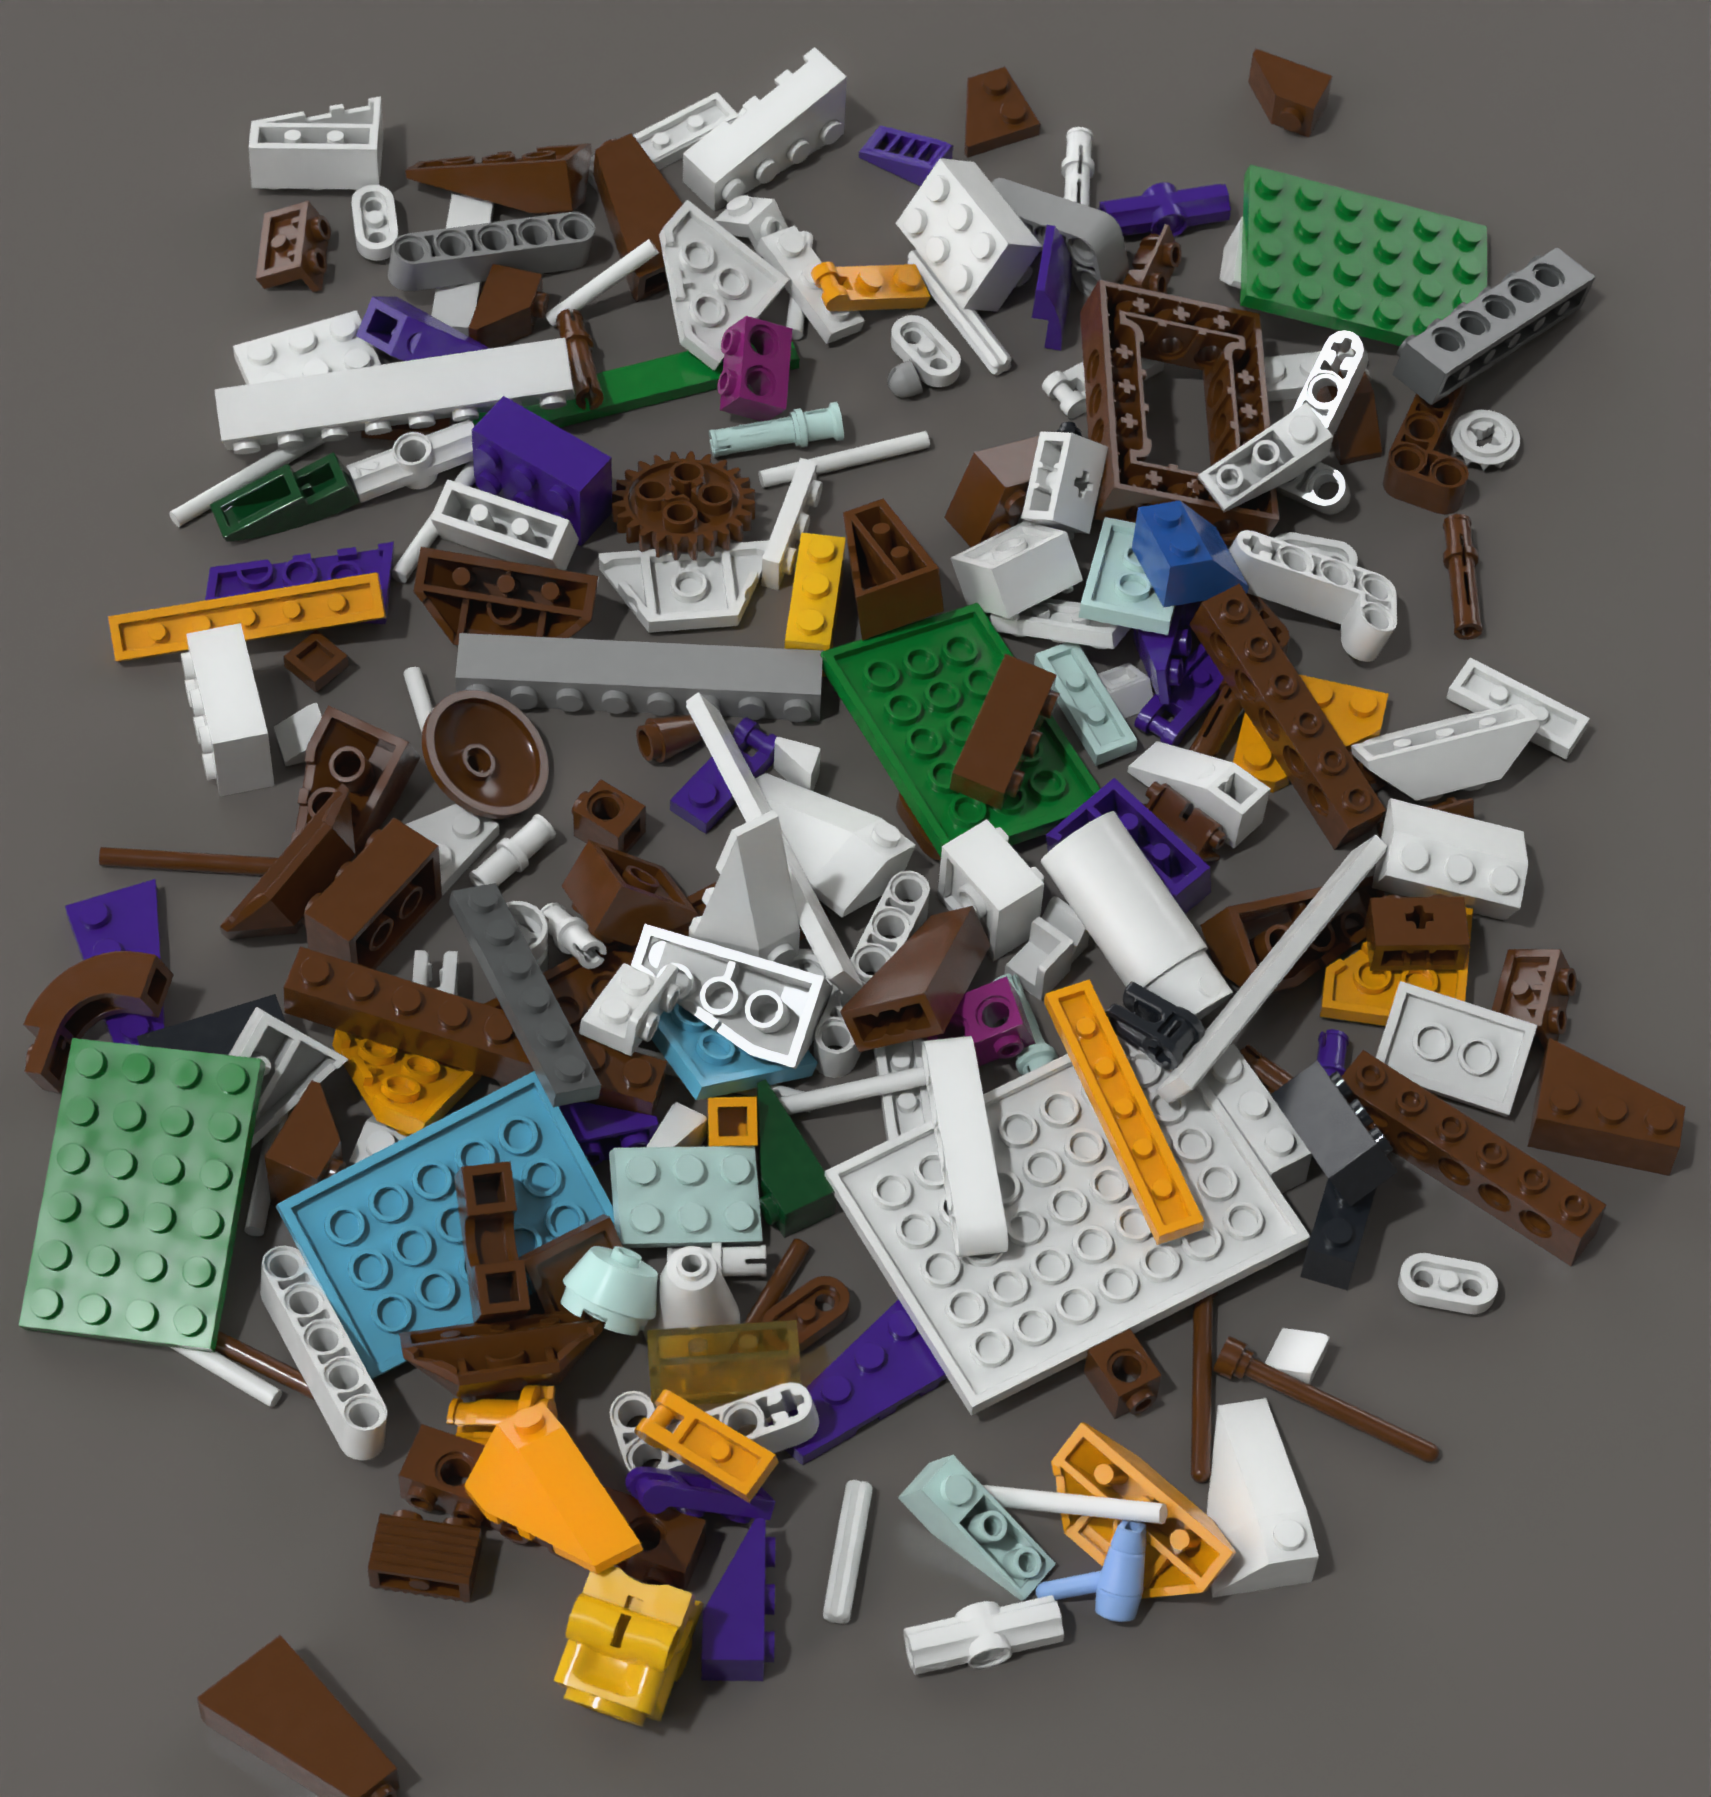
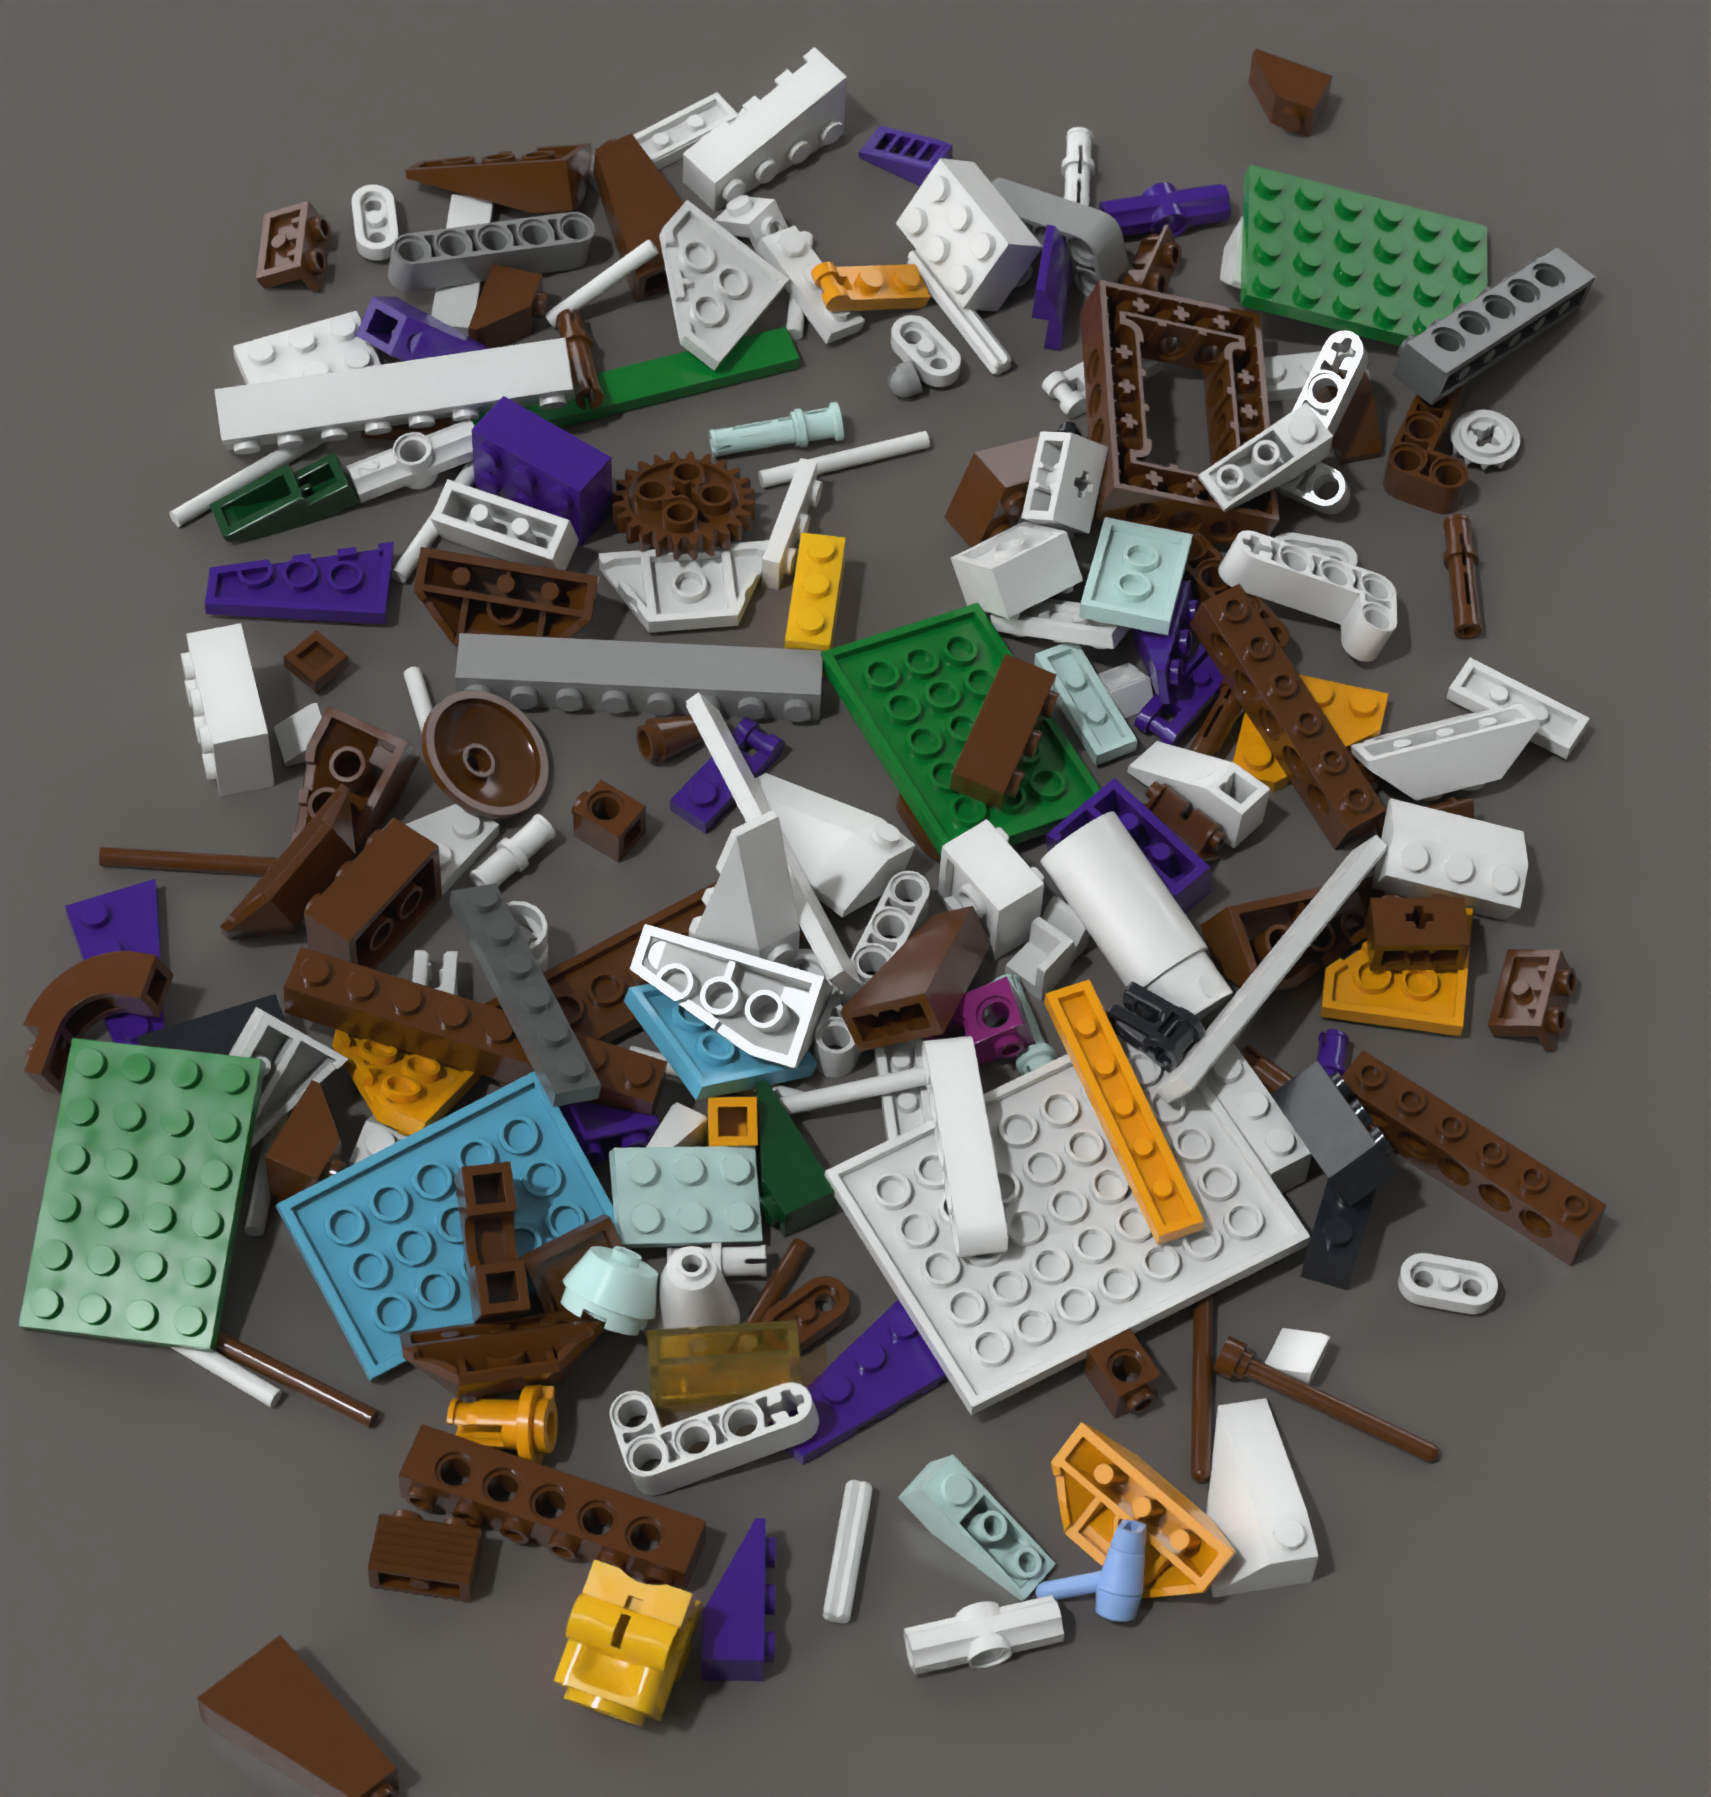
(260, 614): light orange plate -> none
(318, 150): white wedge -> none
(323, 1353): white beam -> none
(549, 1492): light orange wedge -> none
(572, 936): white pin -> none
(623, 894): reddish brown slope -> none
(631, 1007): white bracket -> none
(693, 1495): dark purple plate -> none
(707, 1446): light orange plate -> none
(764, 371): magenta brick -> none
(797, 762): white slope -> none
(889, 570): reddish brown wedge -> none
(996, 113): reddish brown wing -> none
(1079, 1504): white bar -> none
(1183, 554): blue slope -> none
(1456, 1048): white plate -> none
(1602, 1114): reddish brown wedge -> none

